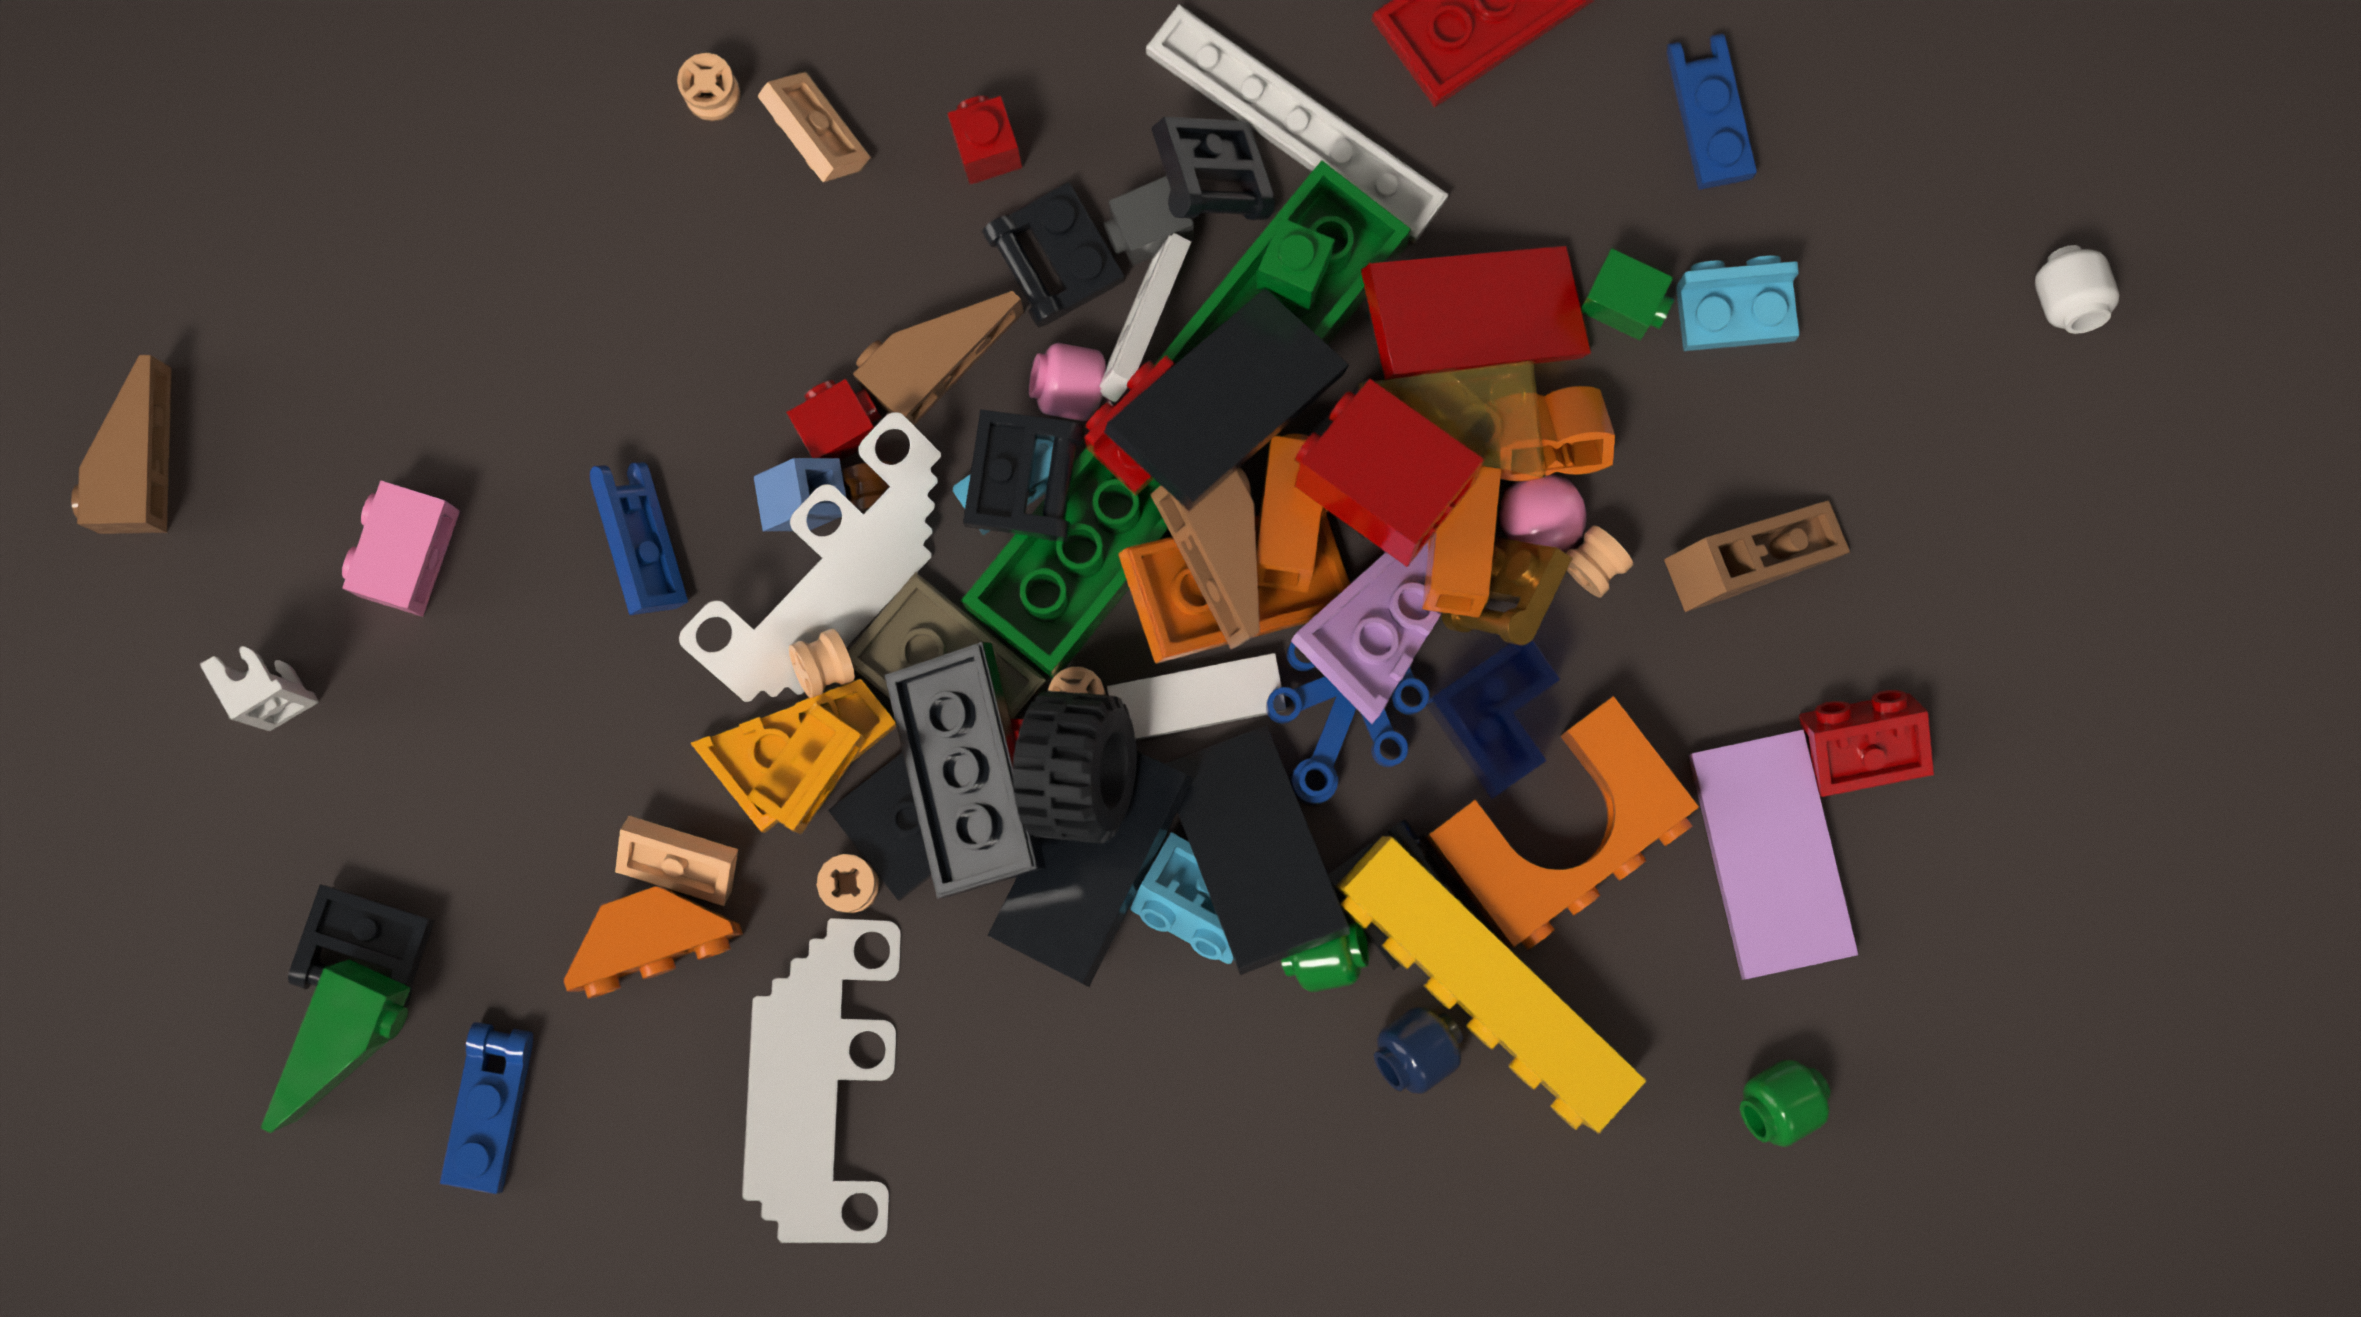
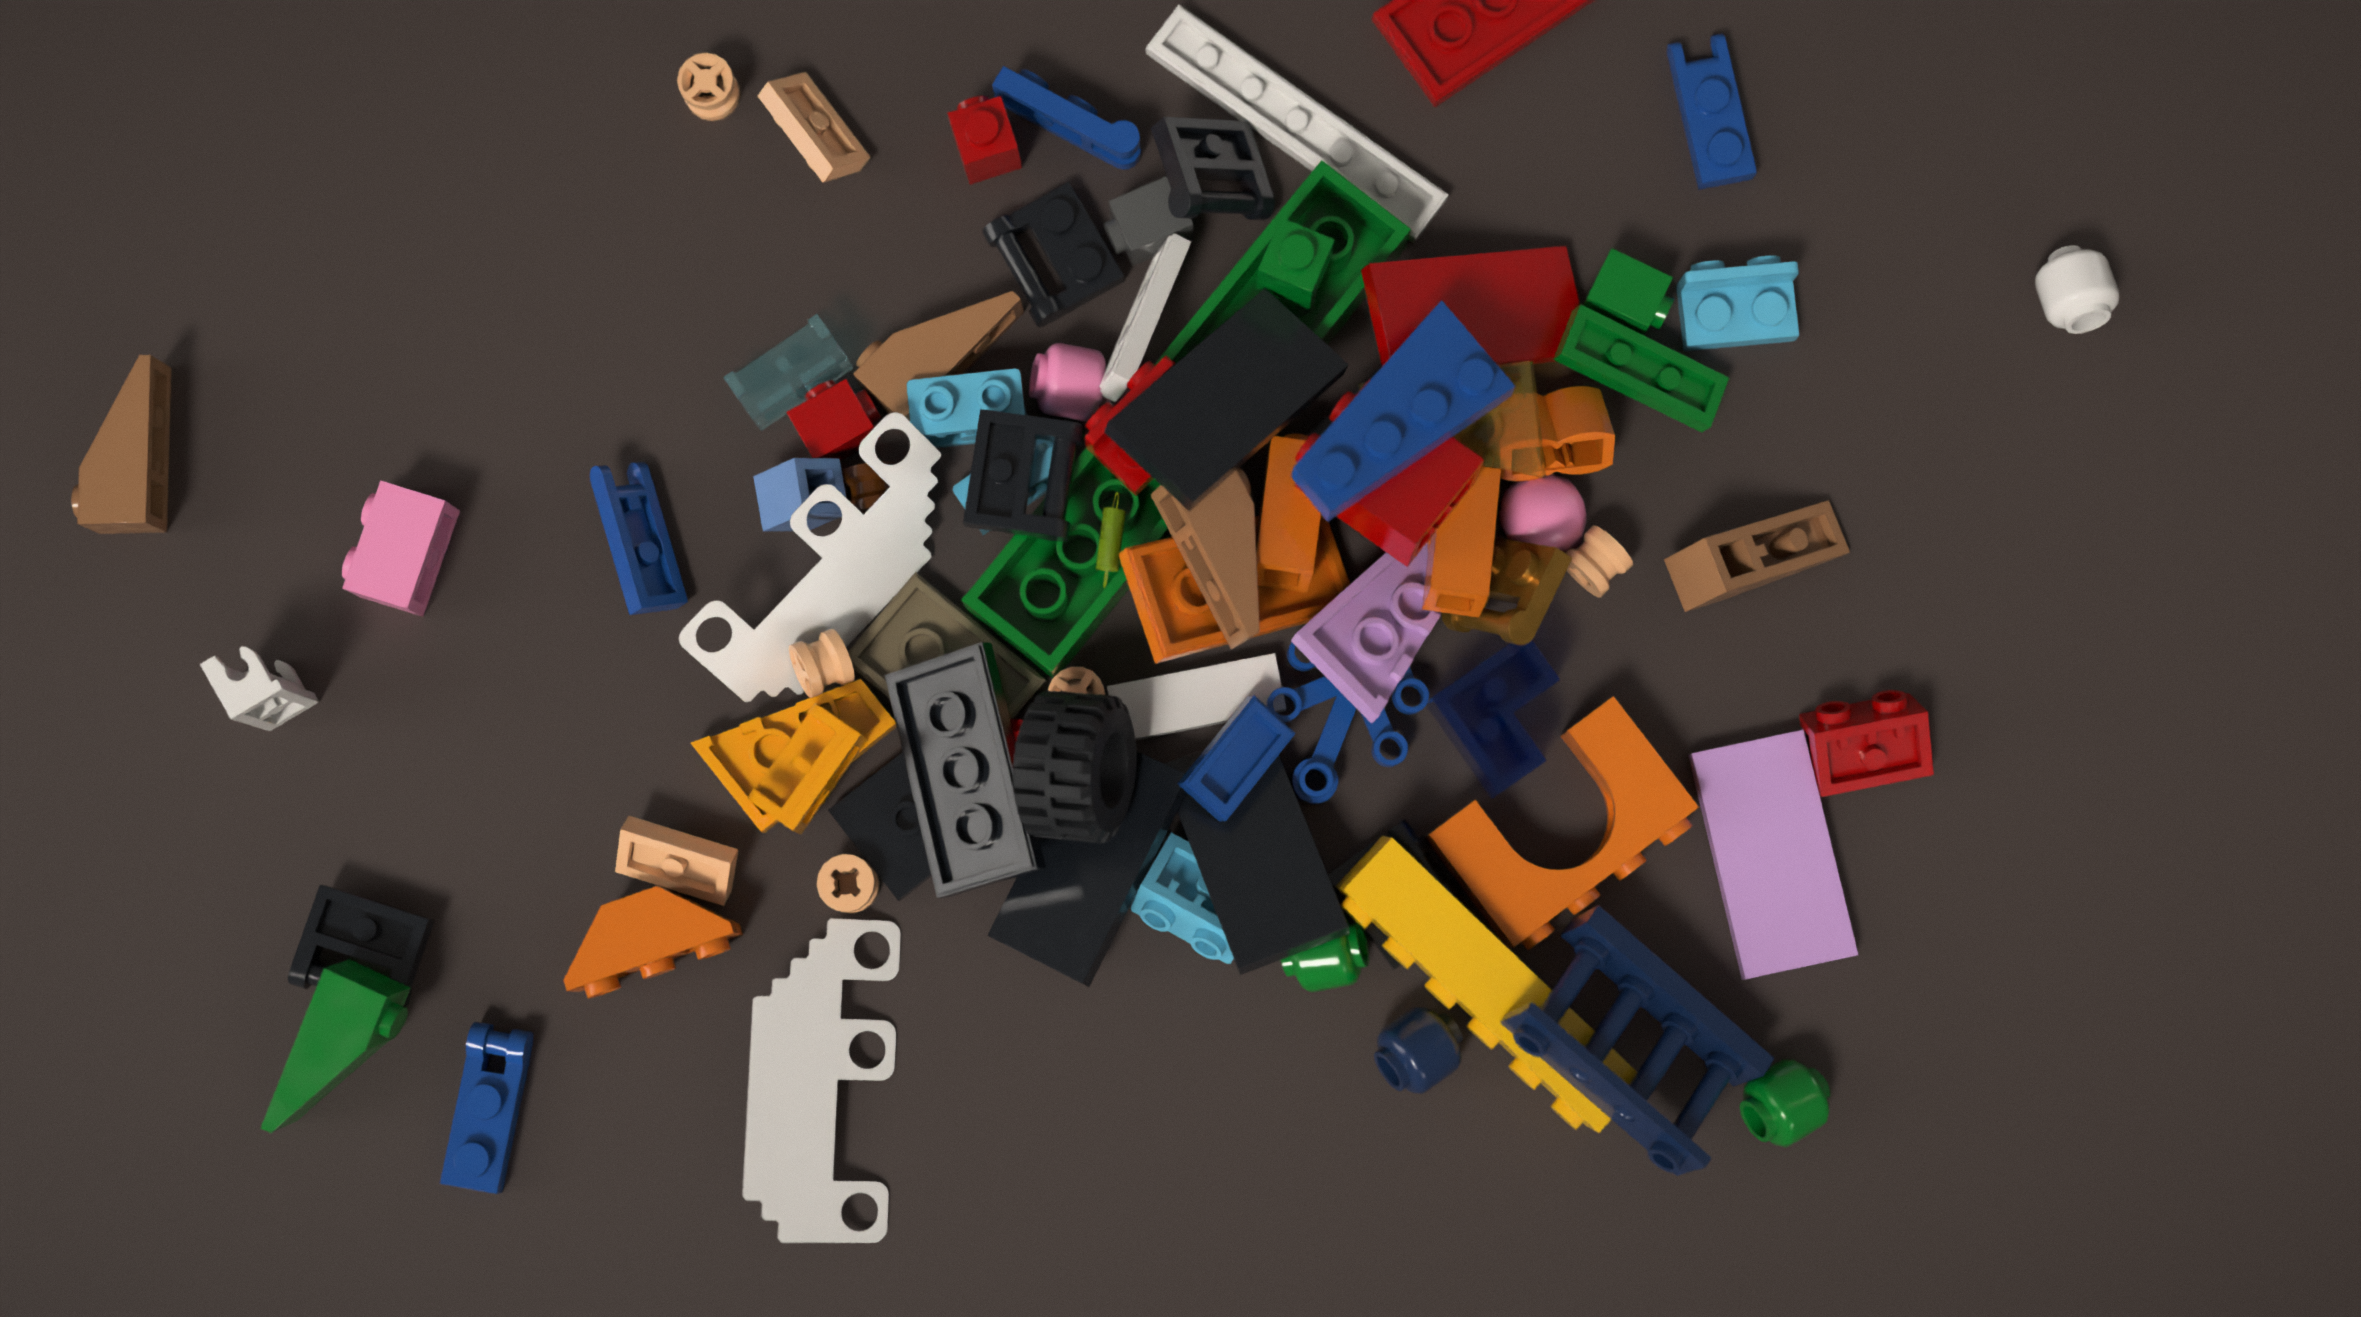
(787, 372): none -> clear light blue hinge
(949, 406): none -> medium azure bracket
(1068, 119): none -> blue plate
(1110, 539): none -> lime piece
(1236, 758): none -> blue tile
(1409, 408): none -> blue wing
(1641, 368): none -> green plate
(1684, 1017): none -> dark blue fence

